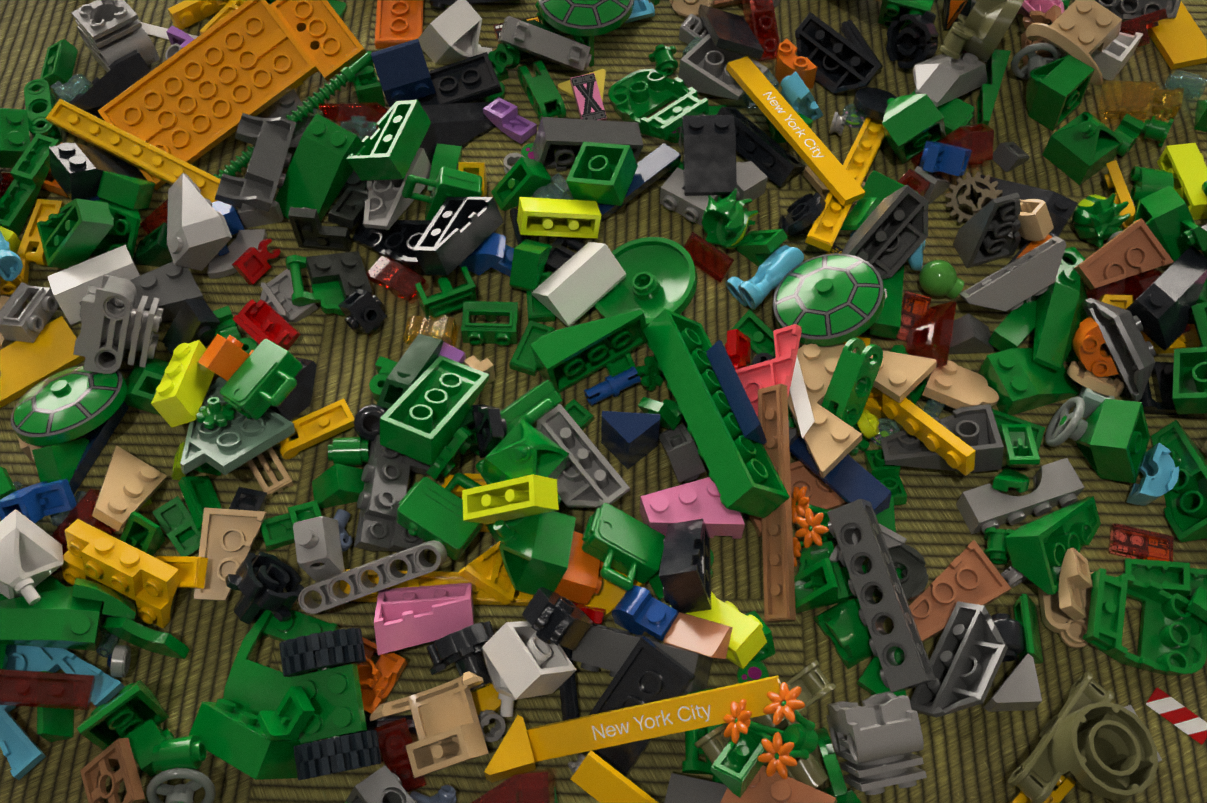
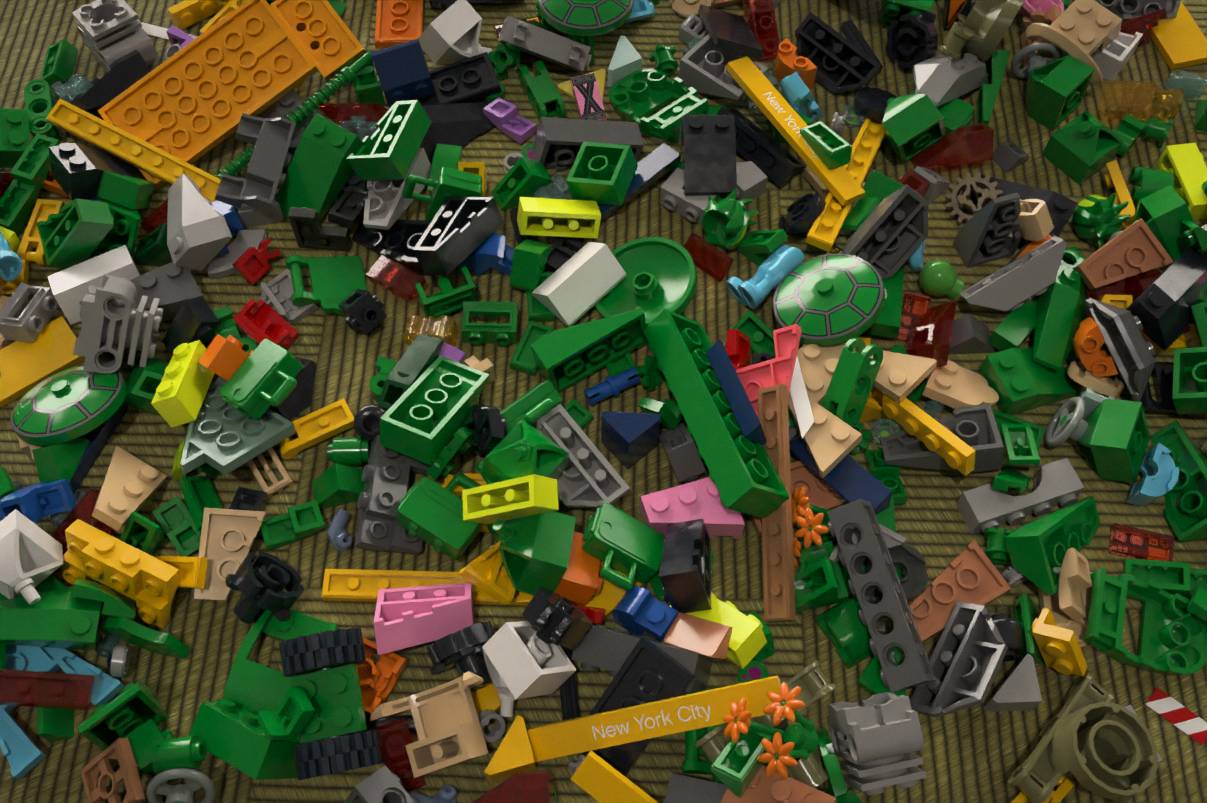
(215, 413): green plant -> none
(316, 543): light grey torso -> none
(340, 267): pearl dark grey plate -> none
(362, 586): light grey beam -> none
(624, 61): none -> light aqua slope
(828, 146): none -> green slope
(868, 424): neon yellow tile -> none
(945, 158): blue brick -> none
(1058, 645): none -> yellow bracket

